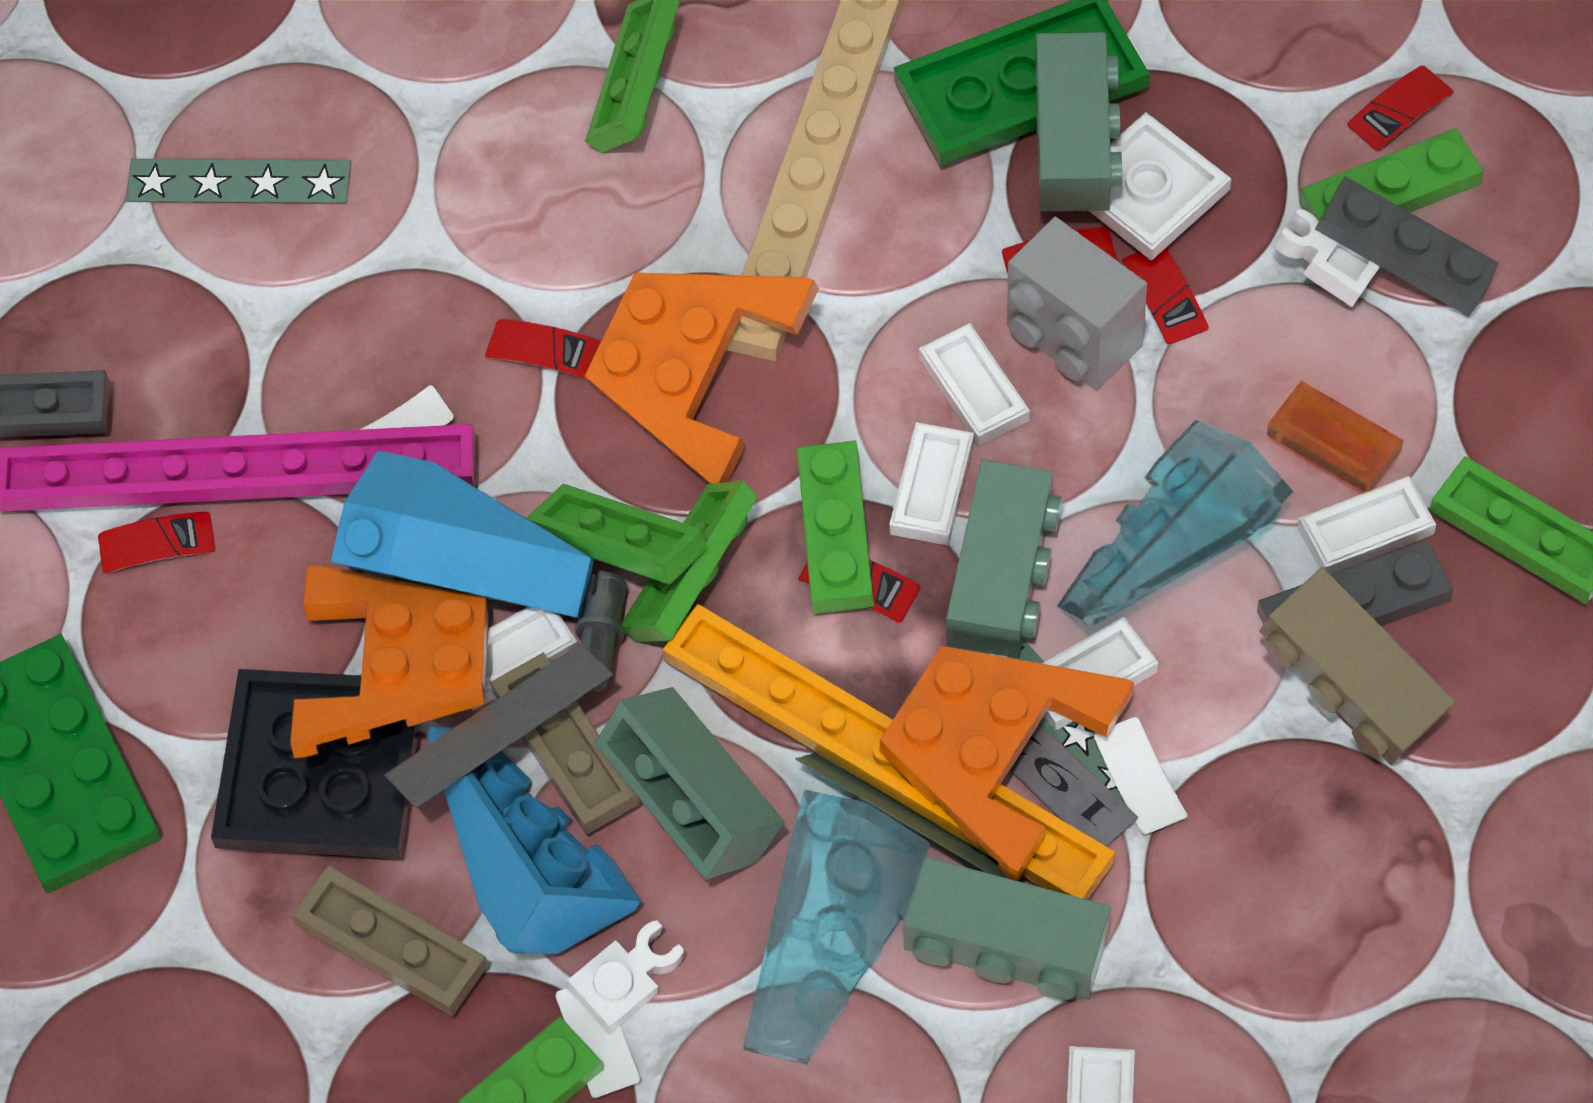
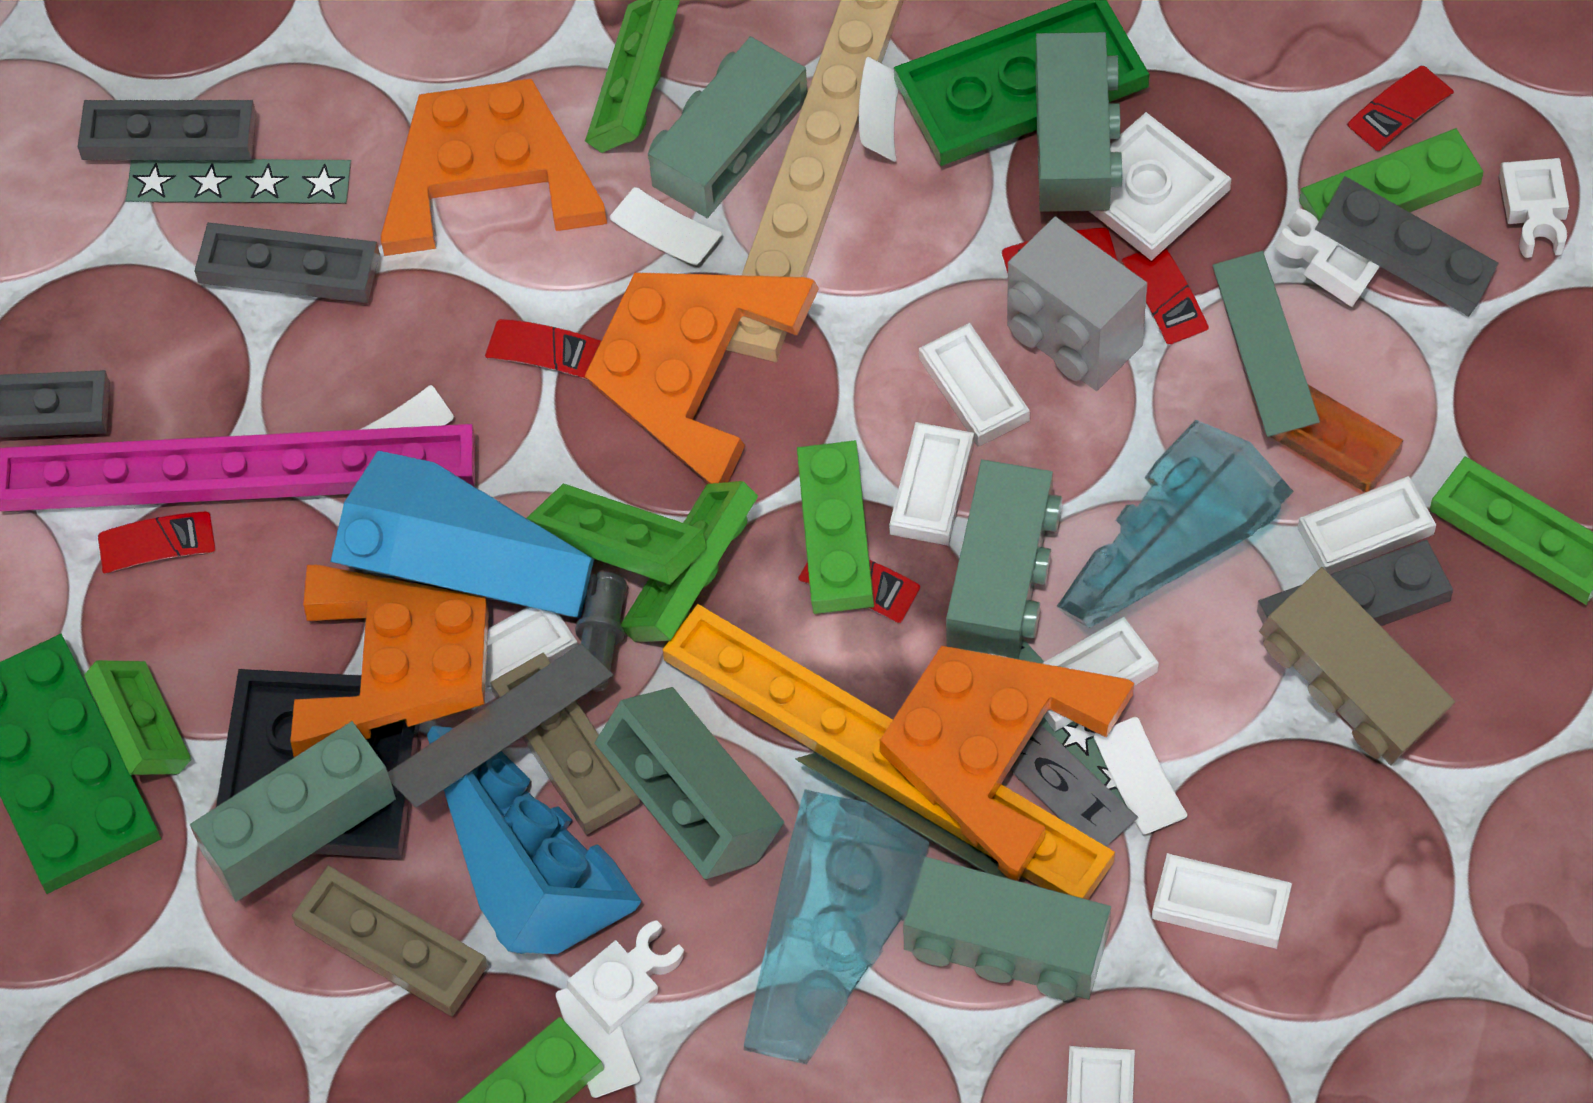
(137, 717): none -> bright green plate
(167, 130): none -> dark grey plate
(287, 262): none -> dark grey plate
(293, 811): none -> sand green brick
(483, 143): none -> orange wing
(664, 227): none -> white sticker
(727, 126): none -> sand green brick
(877, 108): none -> white sticker
(1221, 901): none -> white tile
(1265, 344): none -> sand green sticker
(1538, 198): none -> white plate

